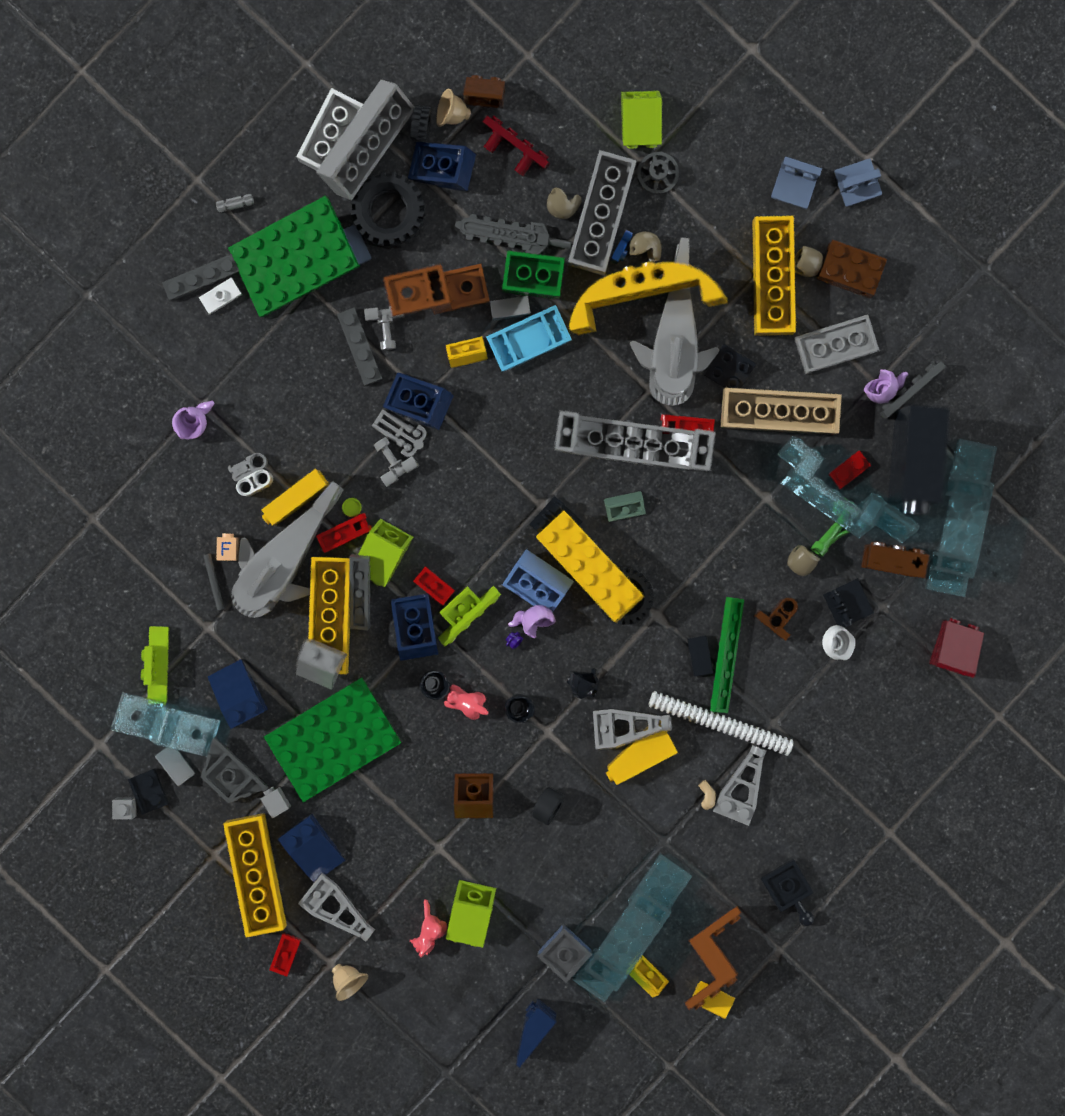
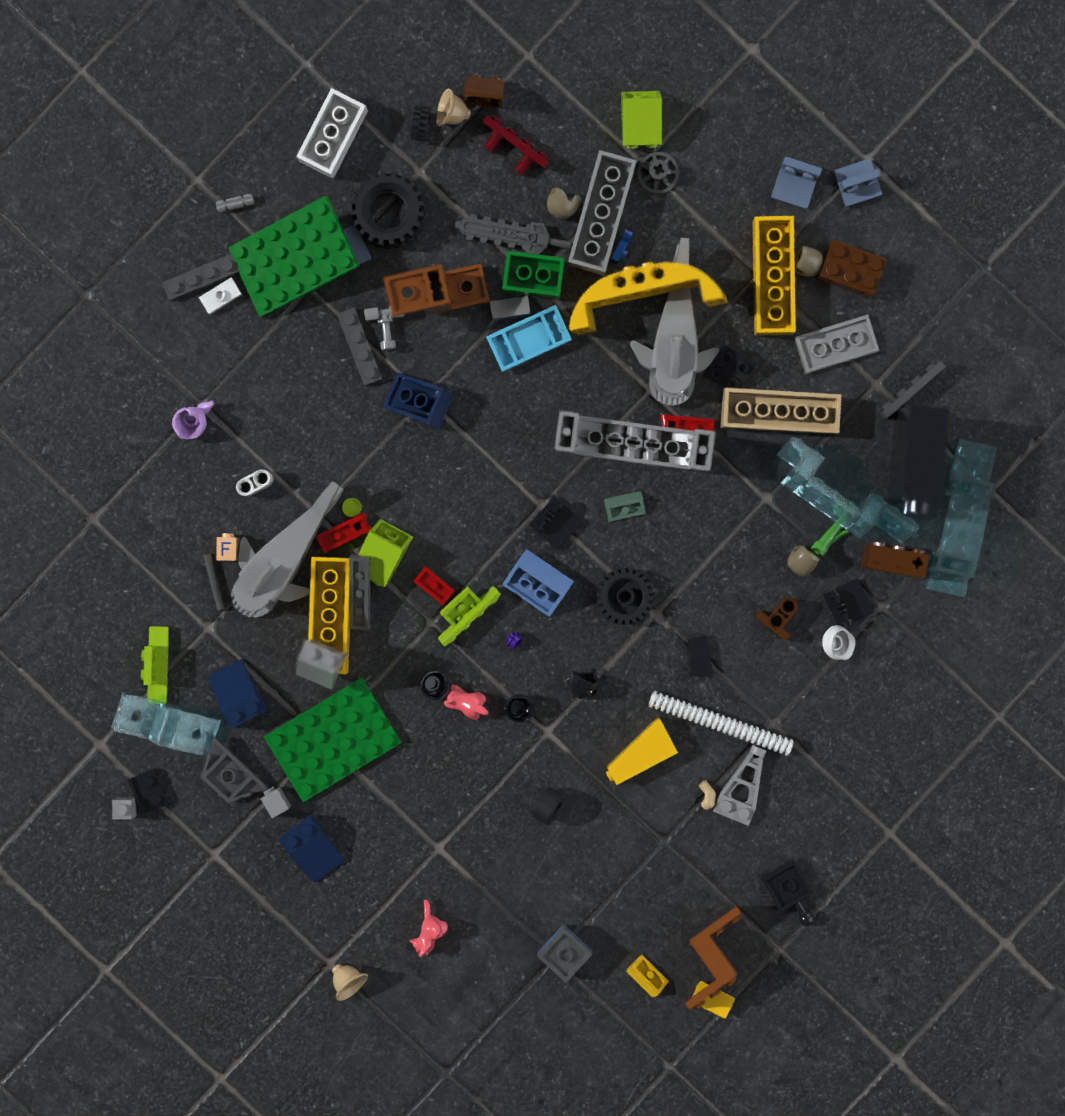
(175, 765): light grey slope -> none
(246, 467): light grey piece -> none
(255, 875): yellow brick -> none
(285, 954): red plate -> none
(295, 497): yellow slope -> none
(318, 893): light grey plate -> none
(366, 139): light grey brick -> none
(396, 468): light grey bar -> none
(414, 627): dark blue slope -> none
(418, 444): light grey piece -> none
(442, 165): dark blue slope -> none
(466, 352): yellow slope -> none
(470, 913): lime slope -> none
(473, 795): reddish brown slope -> none
(532, 618): lavender hair -> none
(537, 1024): dark blue slope -> none
(590, 566): yellow brick -> none
(605, 730): light grey plate -> none
(634, 930): clear light blue bracket -> none
(646, 242): dark tan helmet -> none
(727, 655): green plate -> none
(849, 469): red plate -> none
(885, 387): lavender hair -> none
(957, 648): dark red slope -> none

